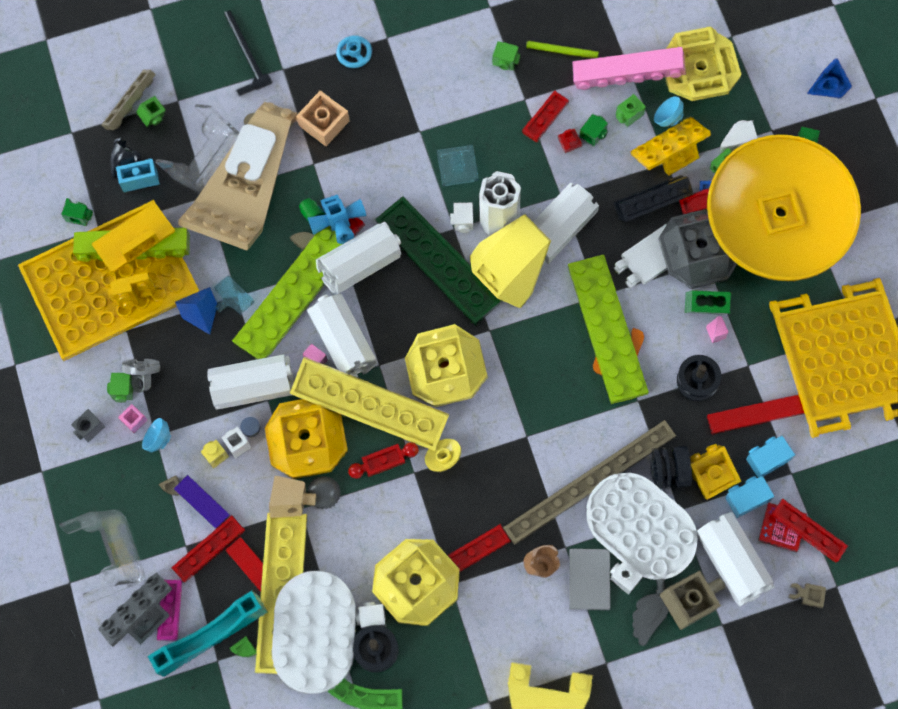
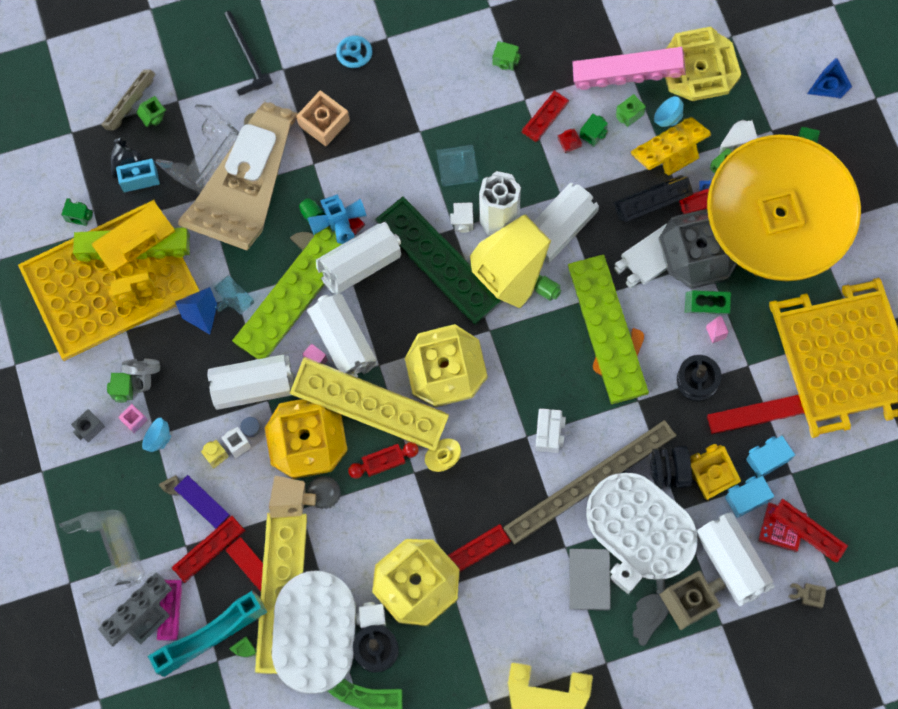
(542, 561): medium nougat hair -> none
(547, 288): none -> bright green brick
(549, 430): none -> white brick
(561, 49): lime bar -> none

